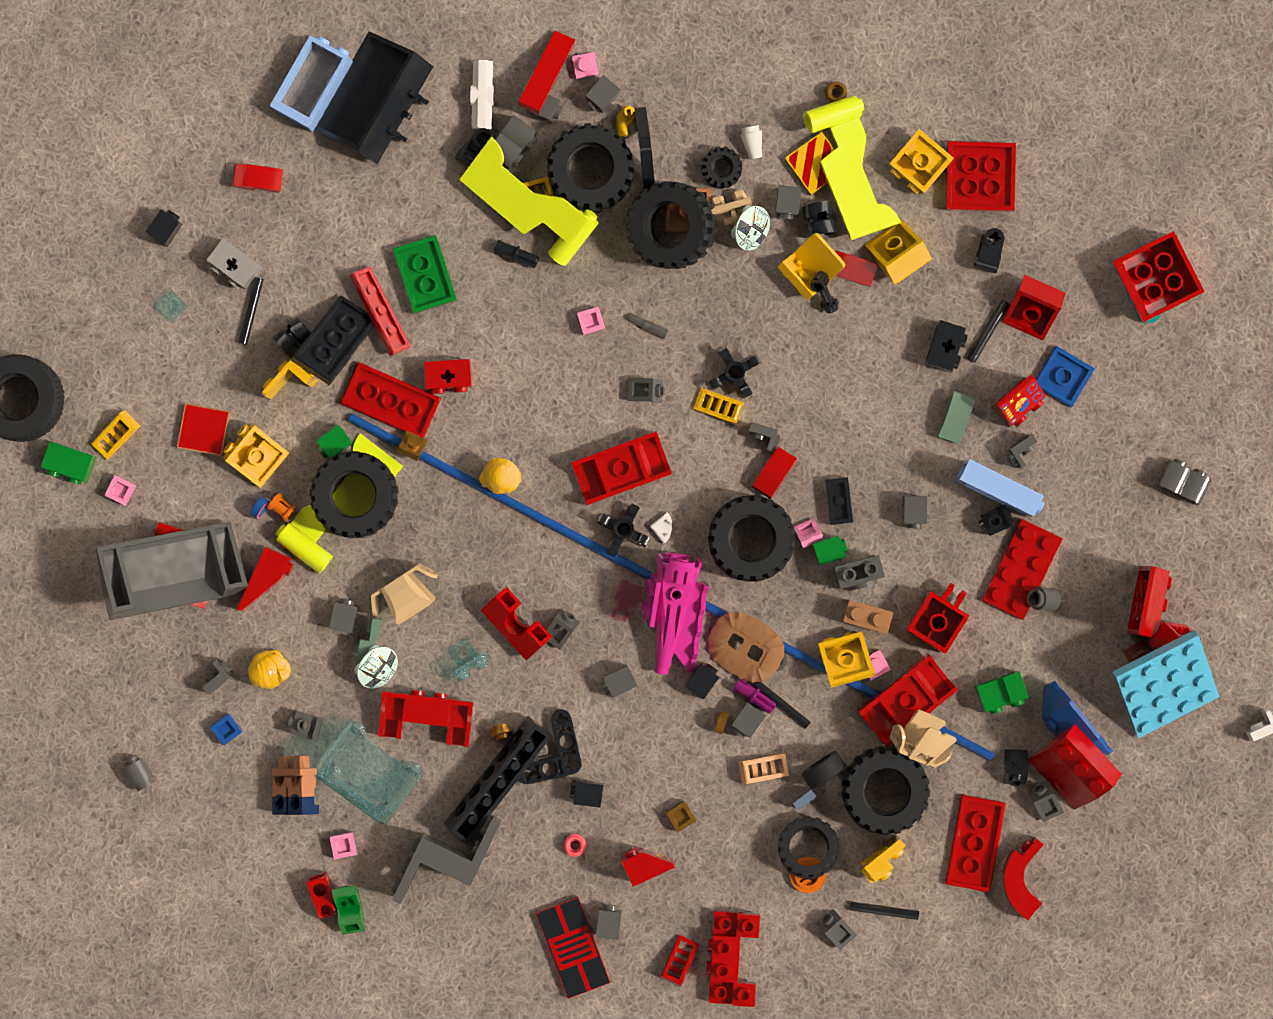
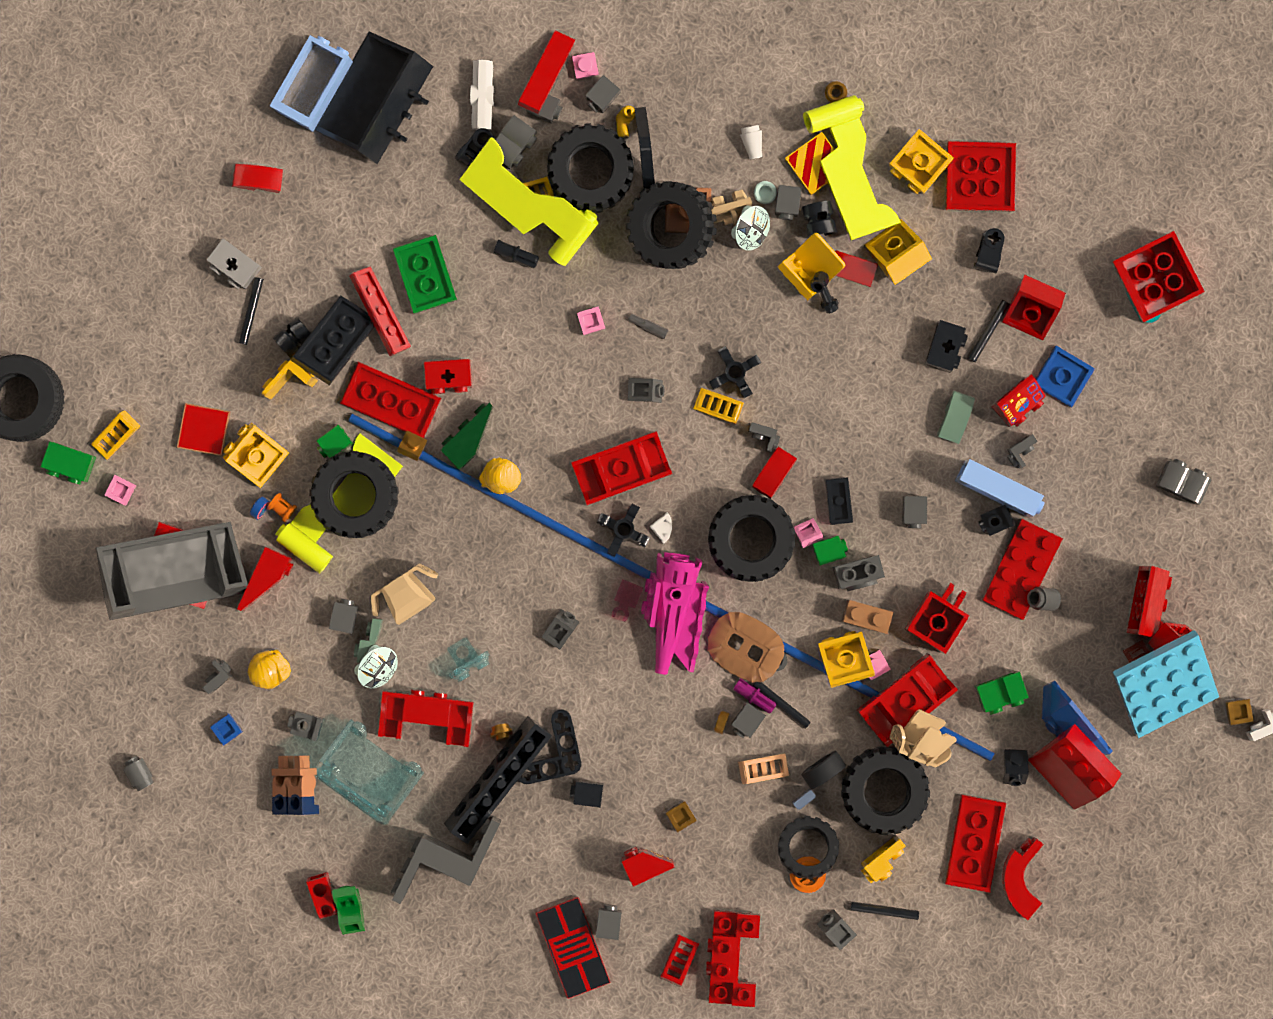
(164, 226): black brick -> none
(172, 306): clear light blue tile -> none
(343, 845): bright pink plate -> none
(466, 442): none -> dark green slope
(502, 614): red arch -> none
(574, 852): coral plate -> none
(619, 682): dark grey brick -> none
(703, 680): black brick -> none
(725, 154): black tyre -> none
(765, 192): none -> light aqua tile
(1045, 801): dark grey bracket -> none
(1239, 711): none -> pearl gold plate

